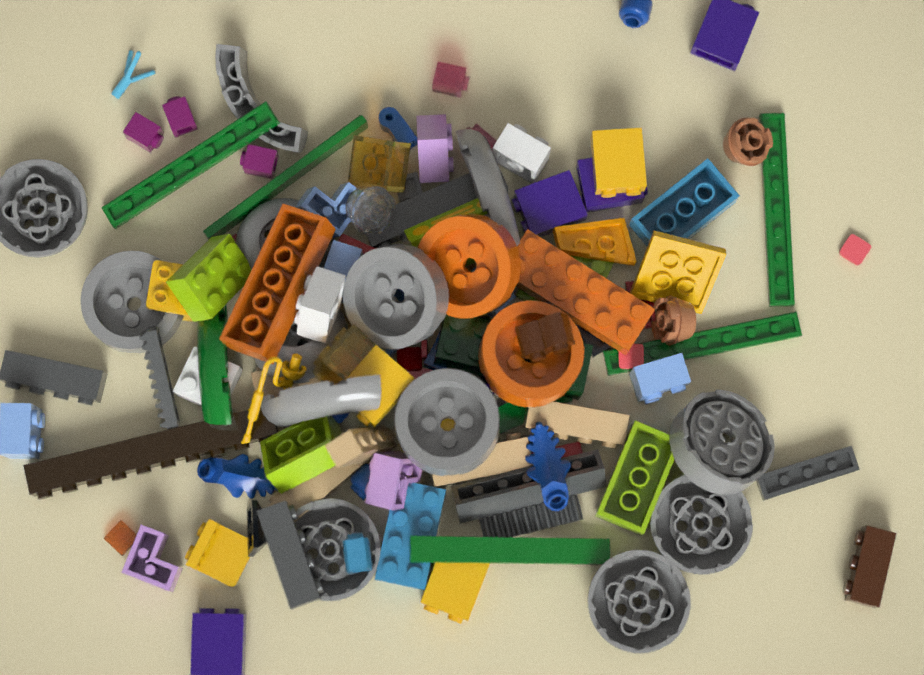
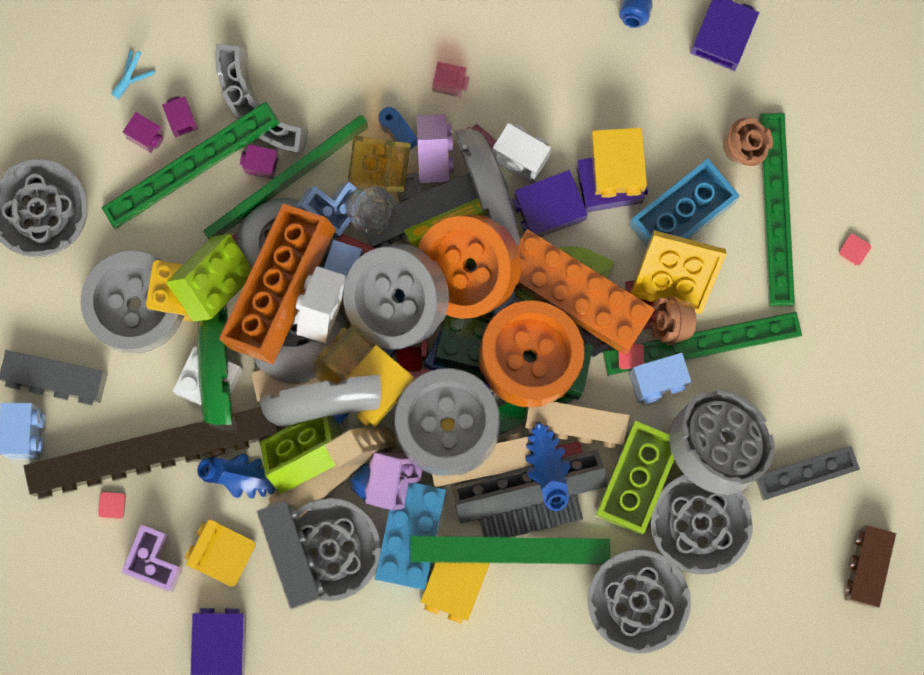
(111, 505): none -> coral piece
(121, 537): clear orange tile -> none
(161, 378): dark grey gear -> none
(255, 534): black slope -> none
(290, 374): yellow piece -> none
(357, 553): dark azure brick -> none
(545, 336): reddish brown brick -> none
(597, 240): light orange wing -> none

